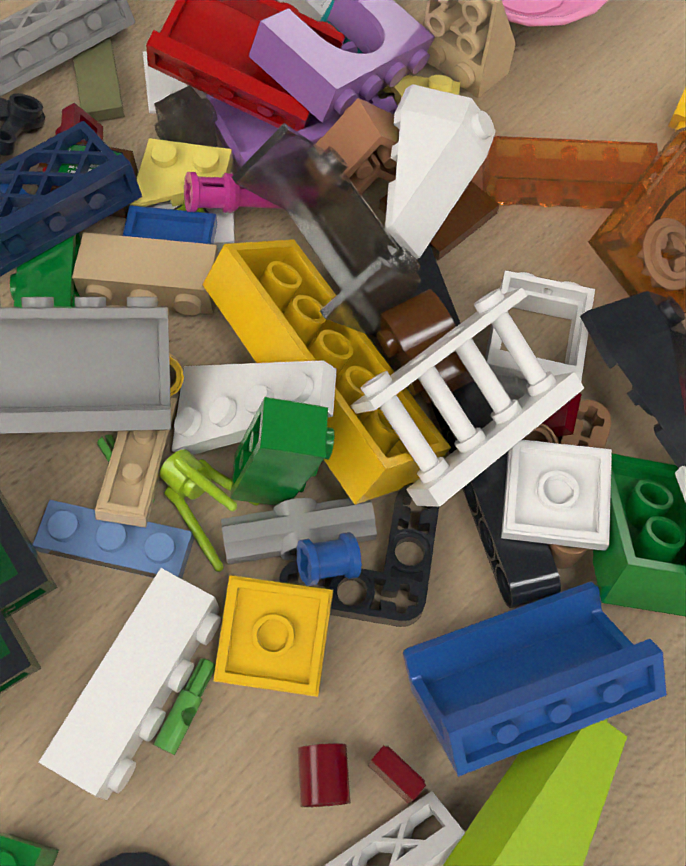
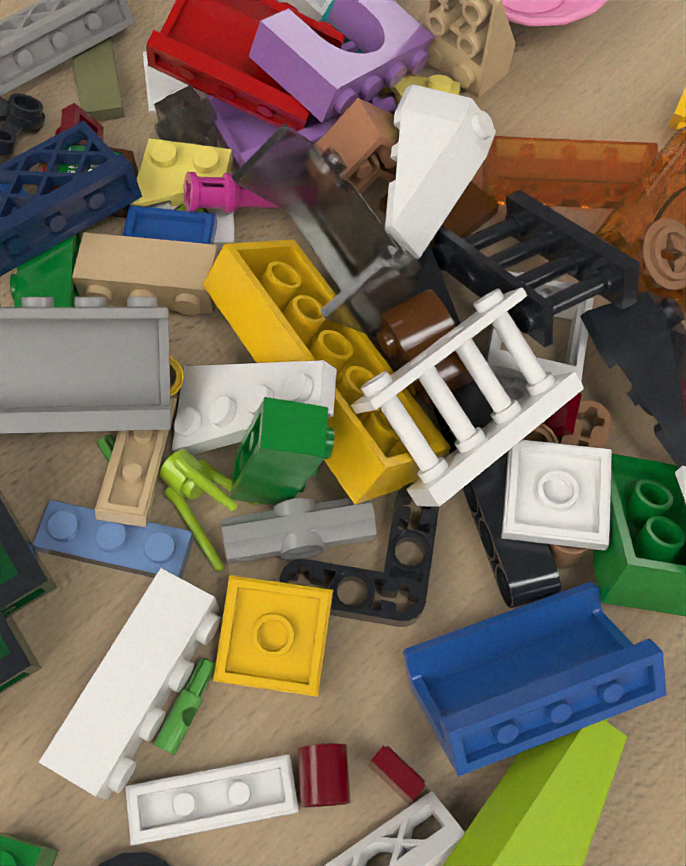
(211, 800): none -> white tile
(328, 559): blue bush -> none
(546, 233): none -> black fence

